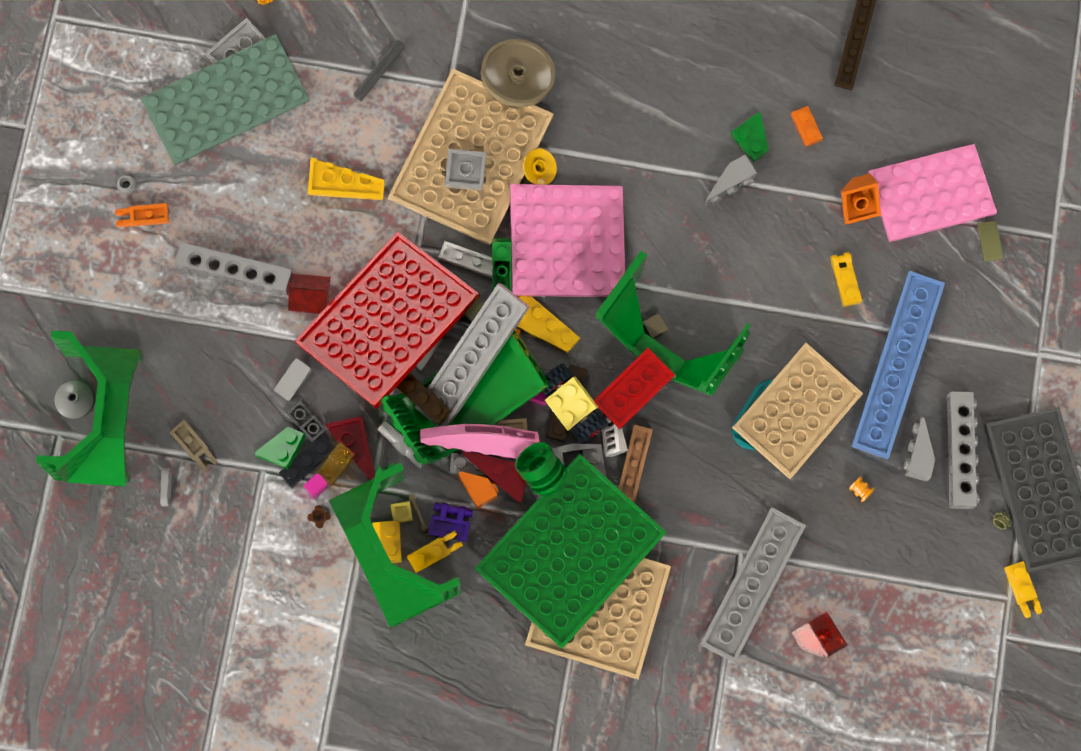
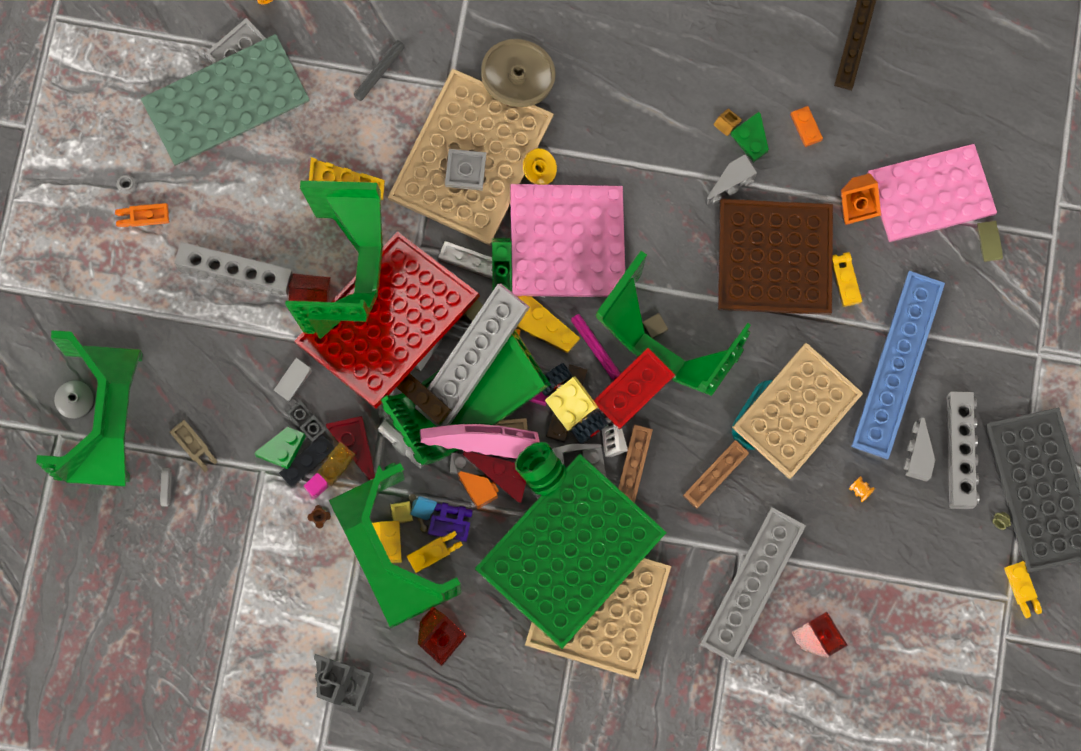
(341, 683): none -> dark grey slope
(359, 215): none -> green panel
(423, 507): none -> dark azure slope
(439, 636): none -> clear red slope
(595, 346): none -> dark pink axle
(716, 474): none -> medium nougat plate
(727, 122): none -> pearl gold slope
(775, 257): none -> reddish brown plate

